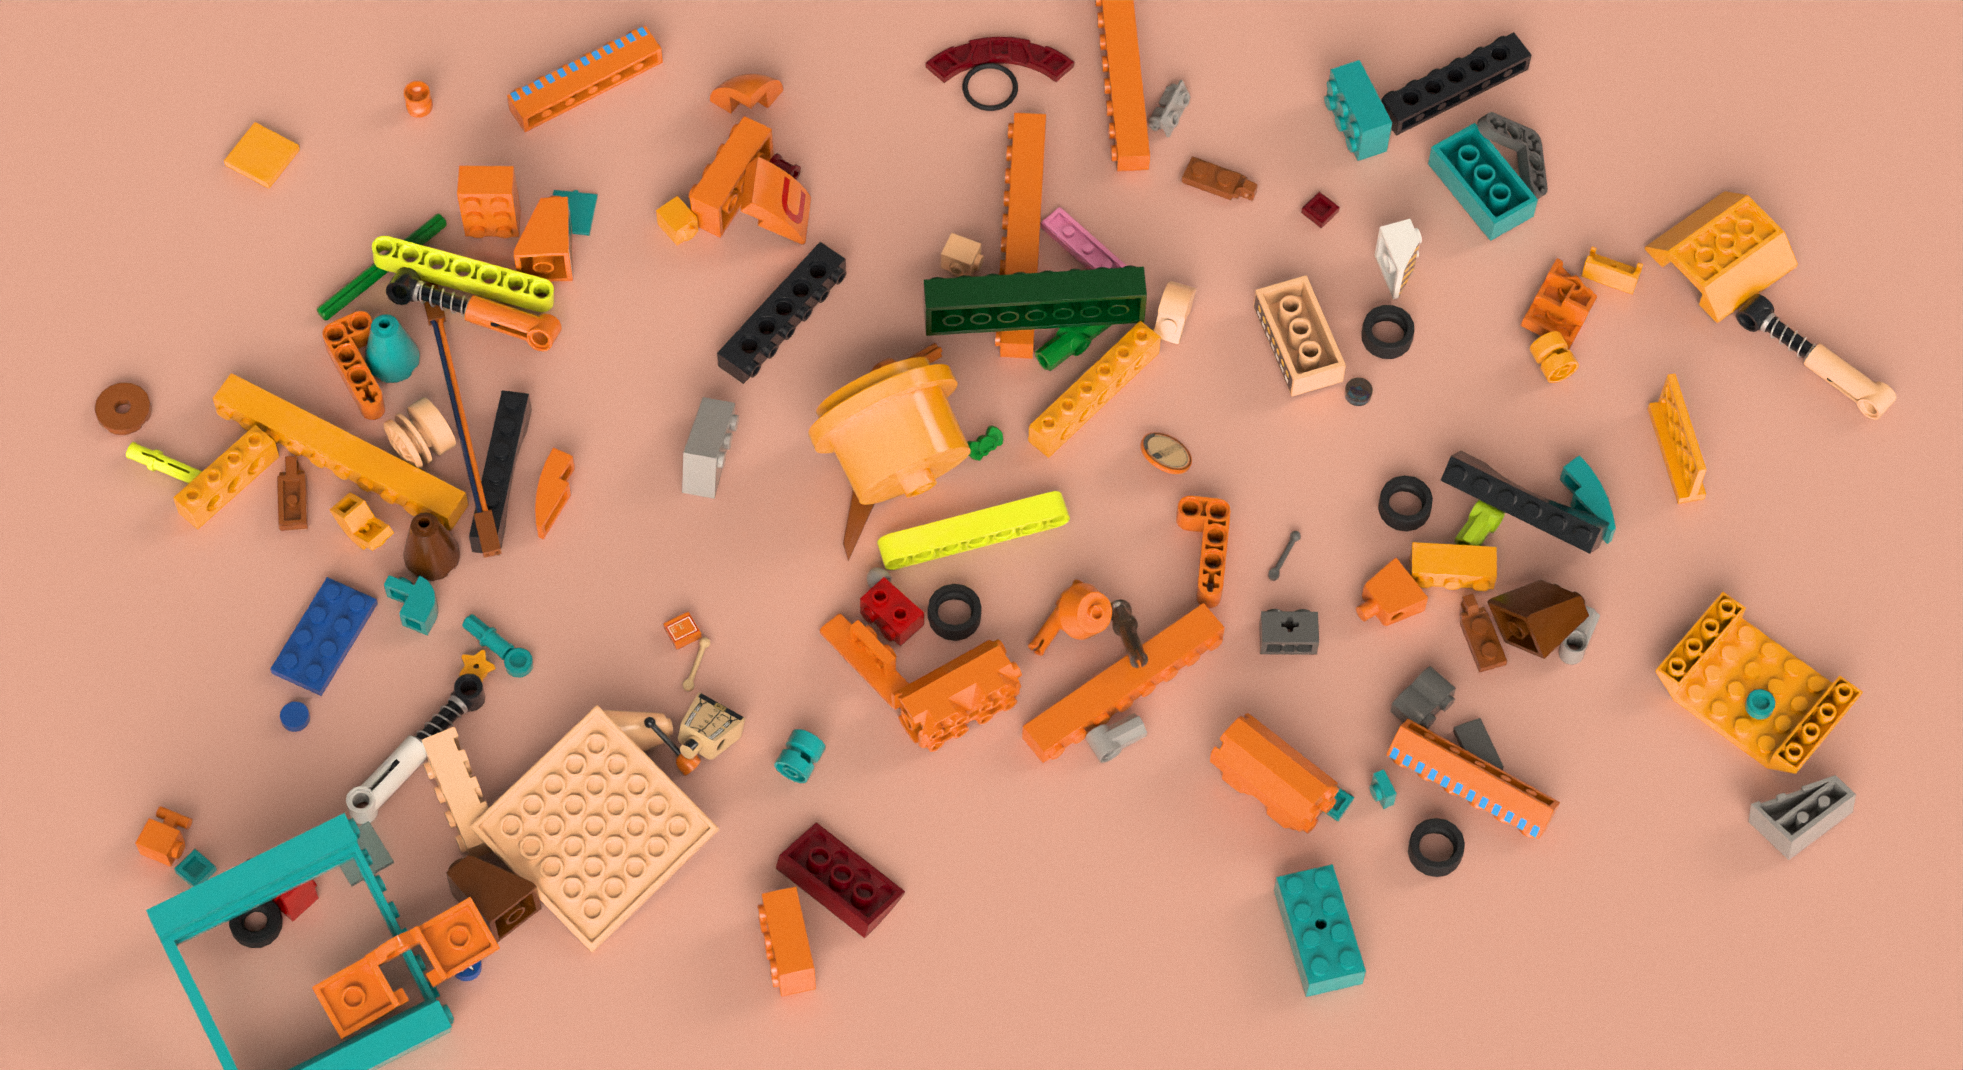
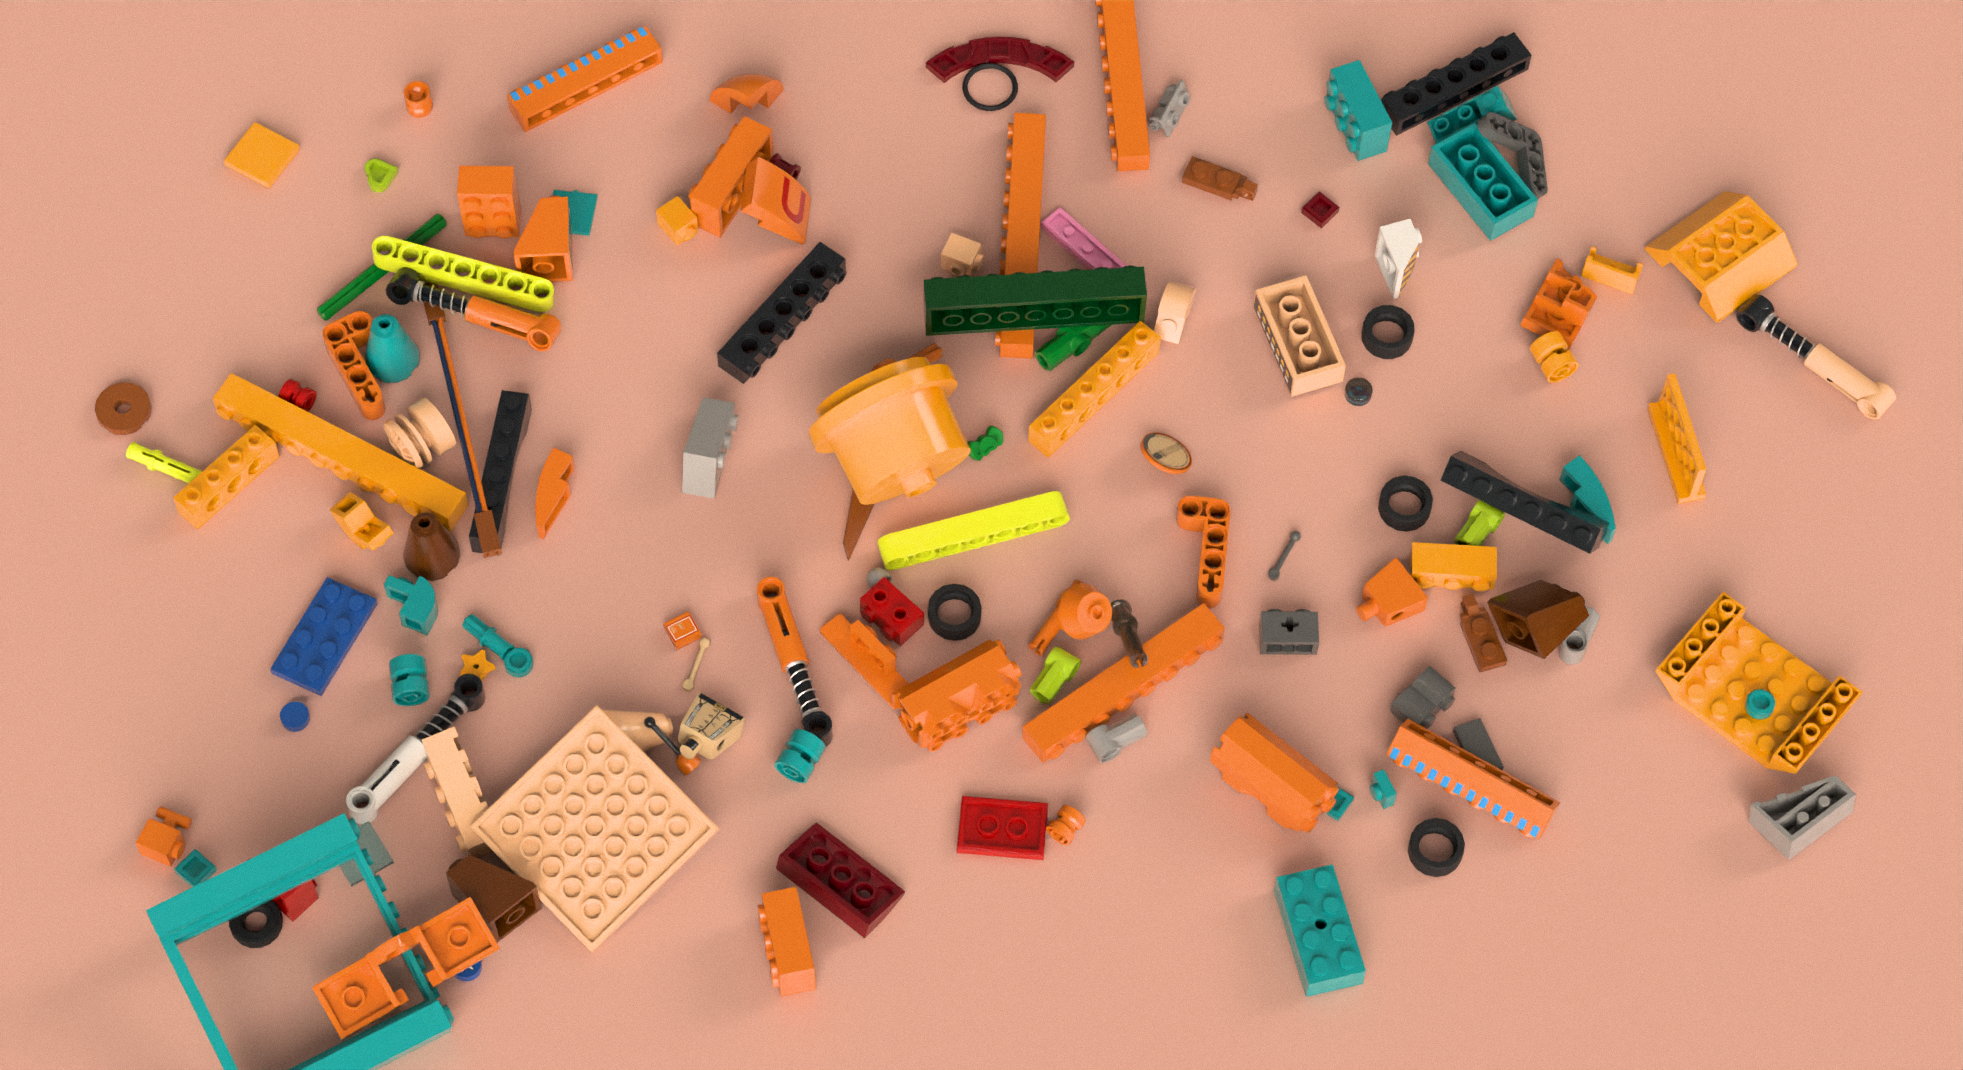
(292, 496): dark orange hinge -> none
(297, 395): none -> red wheel
(379, 174): none -> lime tile
(409, 680): none -> teal wheel
(792, 655): none -> piece
(1002, 828): none -> red tile
(1058, 669): none -> lime piece
(1065, 825): none -> orange wheel
(1470, 112): none -> teal slope

